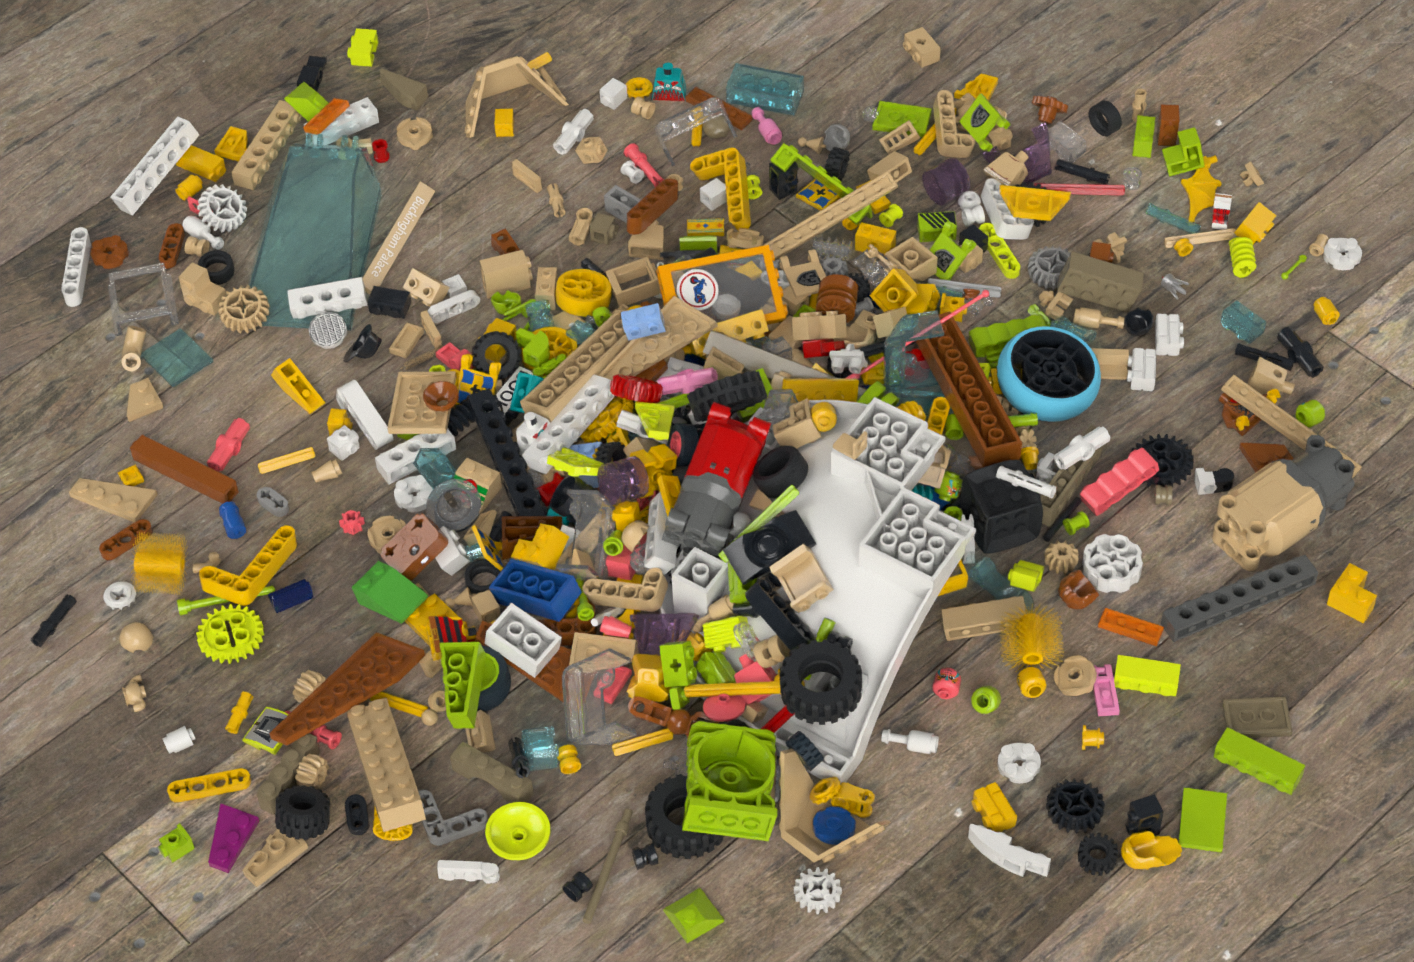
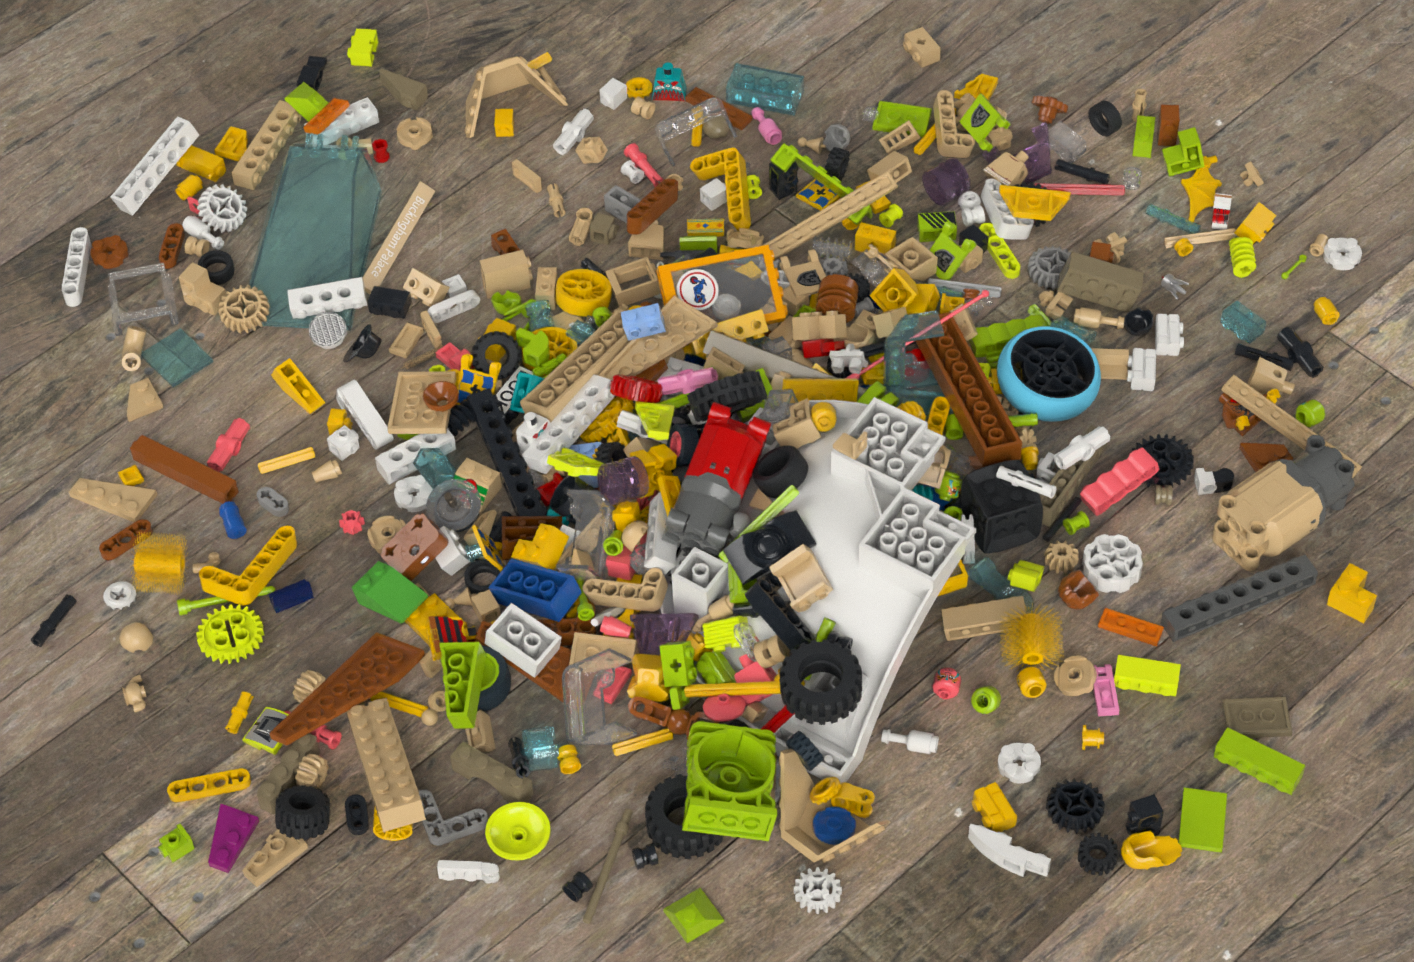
(179, 739): white brick -> none
(965, 324): none -> tan panel

